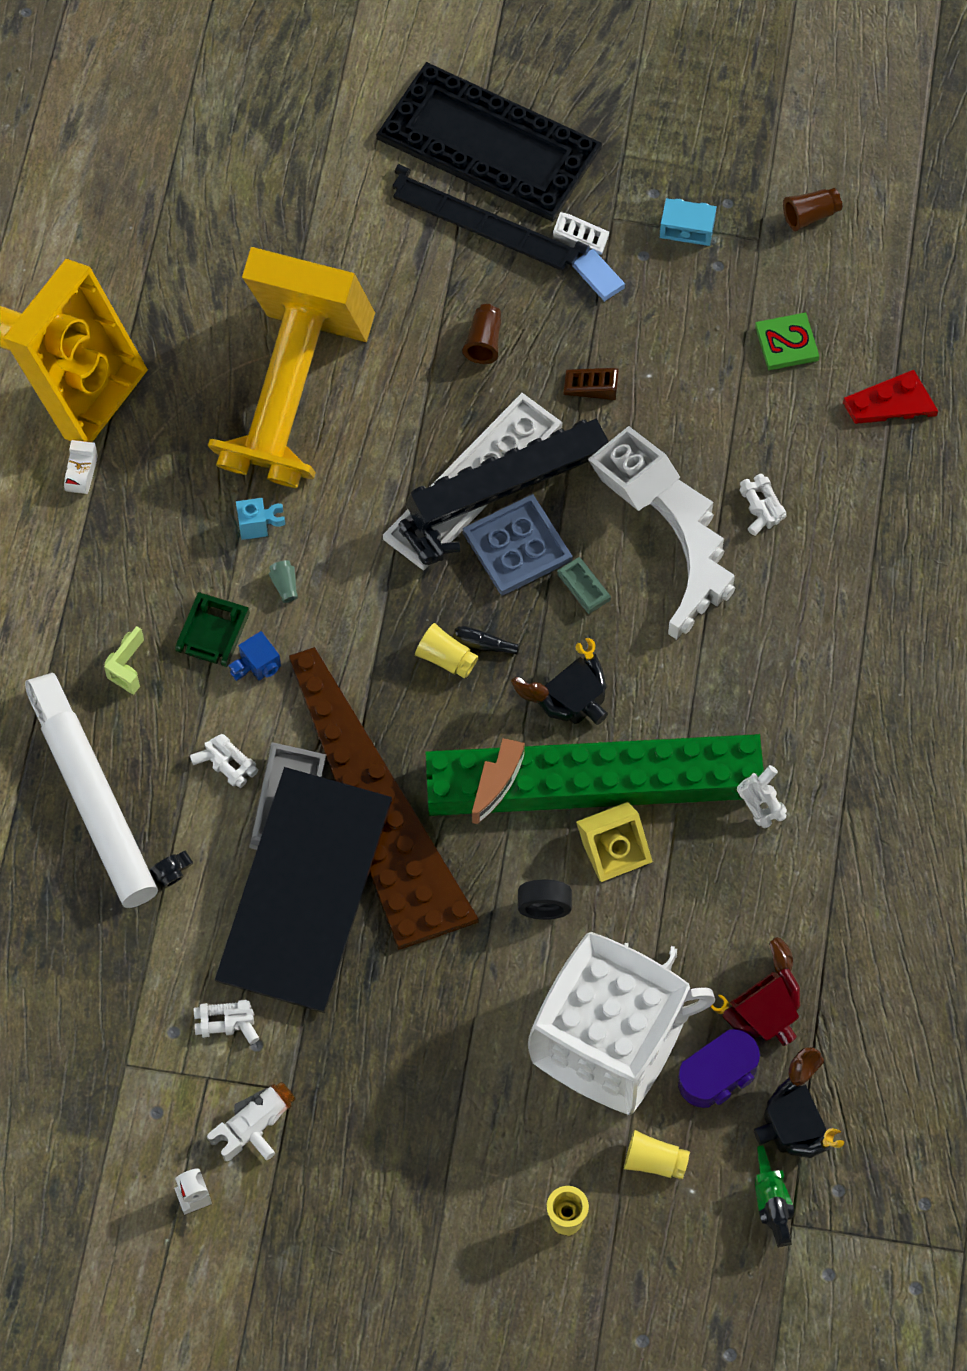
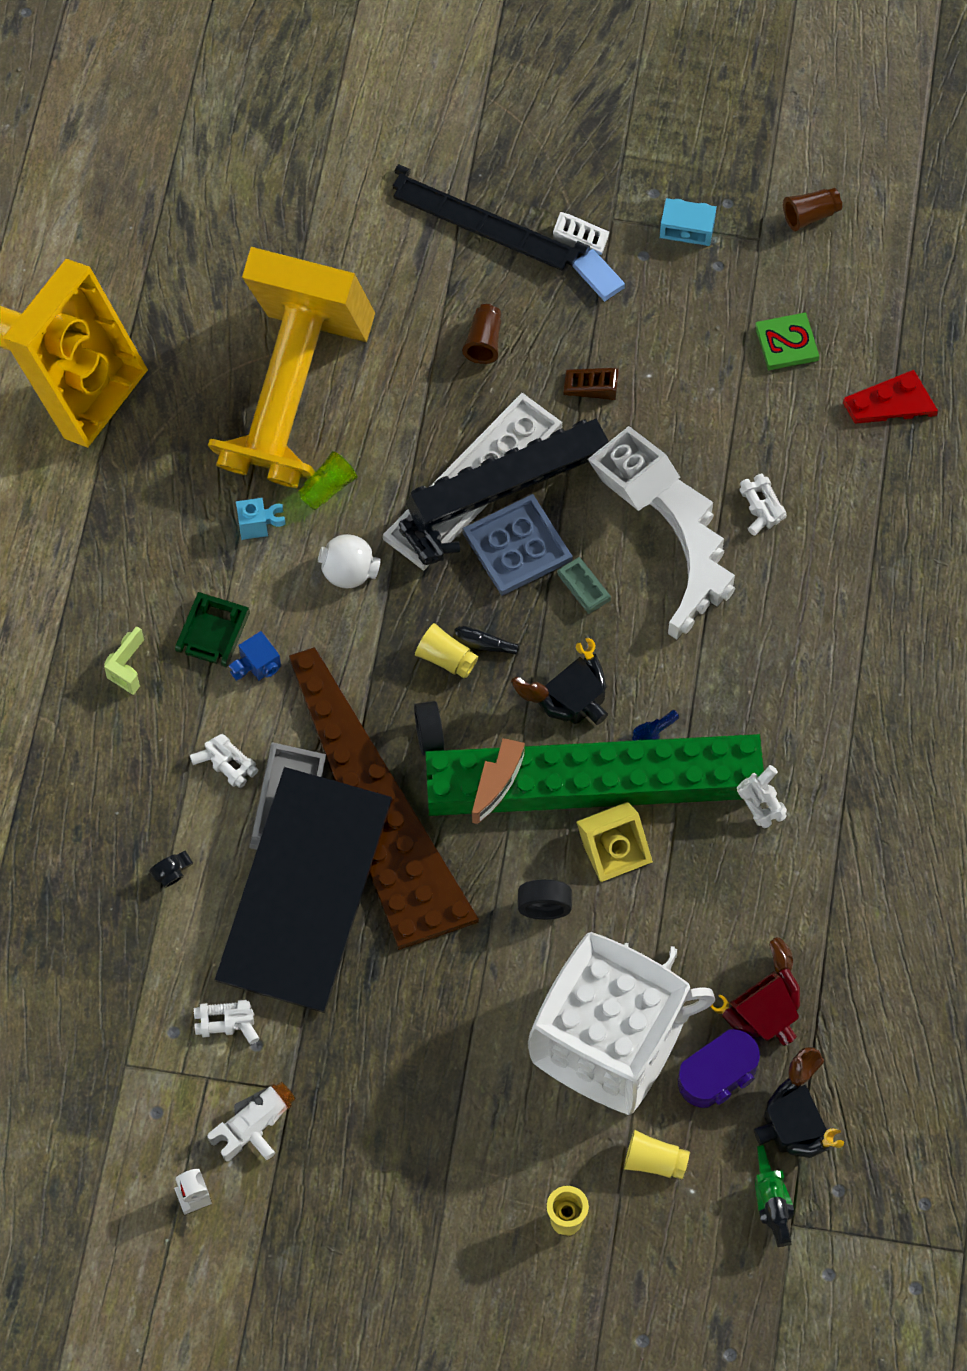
(80, 467): white leg -> none
(91, 792): white piece -> none
(284, 579): sand green cone -> none
(327, 481): none -> clear neon green plant
(348, 561): none -> white brick
(429, 727): none -> black tyre
(489, 141): black tile -> none
(651, 730): none -> clear blue plate

